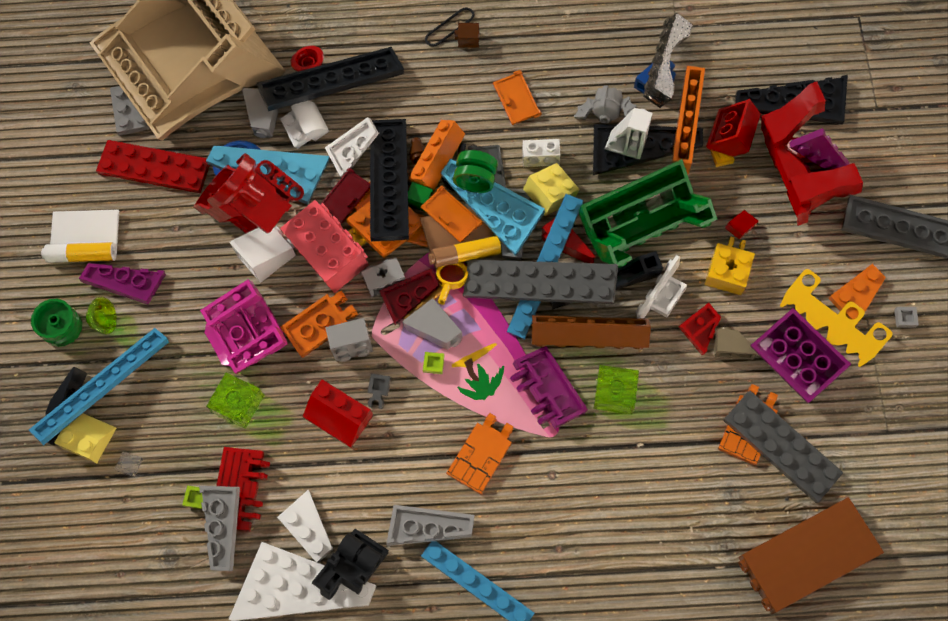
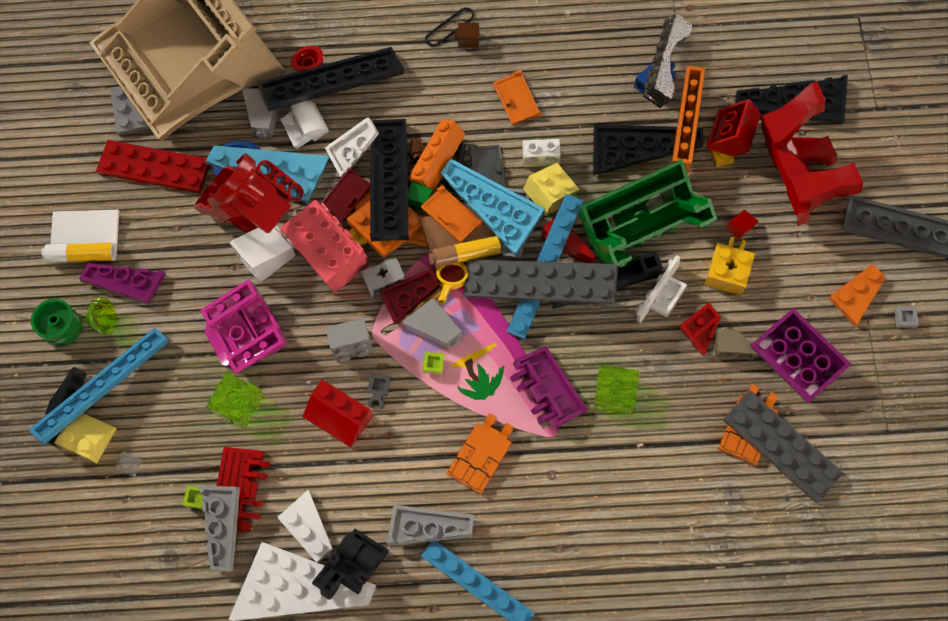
(308, 328): orange tile -> none
(475, 171): green wheel -> none
(590, 331): dark orange brick -> none
(606, 105): light grey helmet -> none
(630, 134): white wedge -> none
(809, 555): dark orange brick -> none
(819, 149): magenta wing -> none
(840, 328): yellow piece -> none

